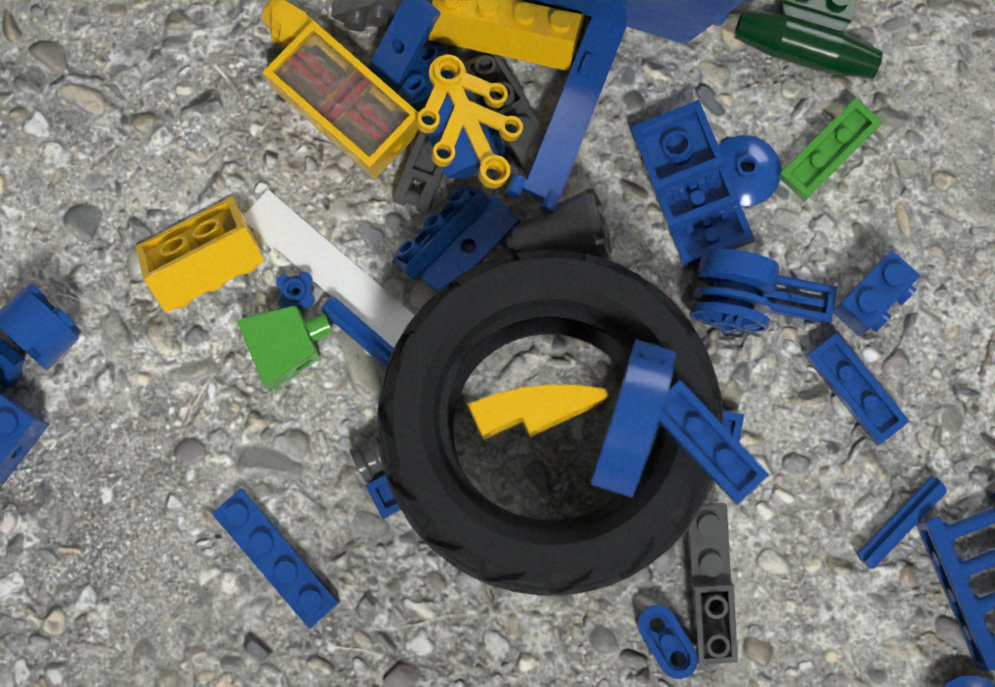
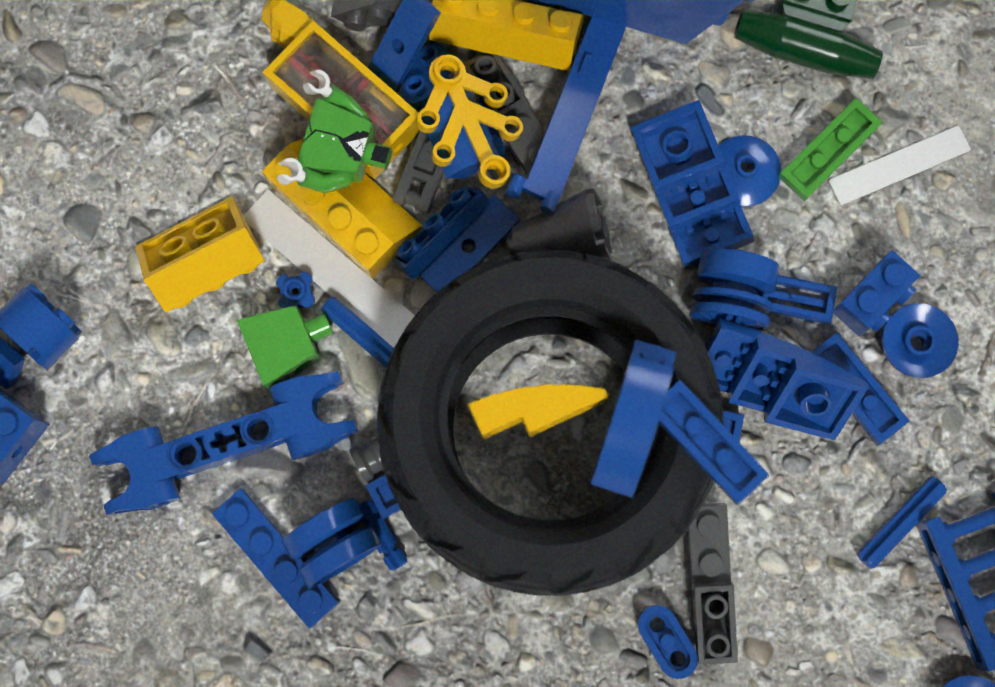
(158, 464): none -> blue piece
(329, 538): none -> blue wheel
(335, 143): none -> bright green torso
(355, 218): none -> yellow slope
(394, 557): none -> blue axle
(783, 380): none -> blue slope
(899, 165): none -> white sticker
(934, 330): none -> blue dish

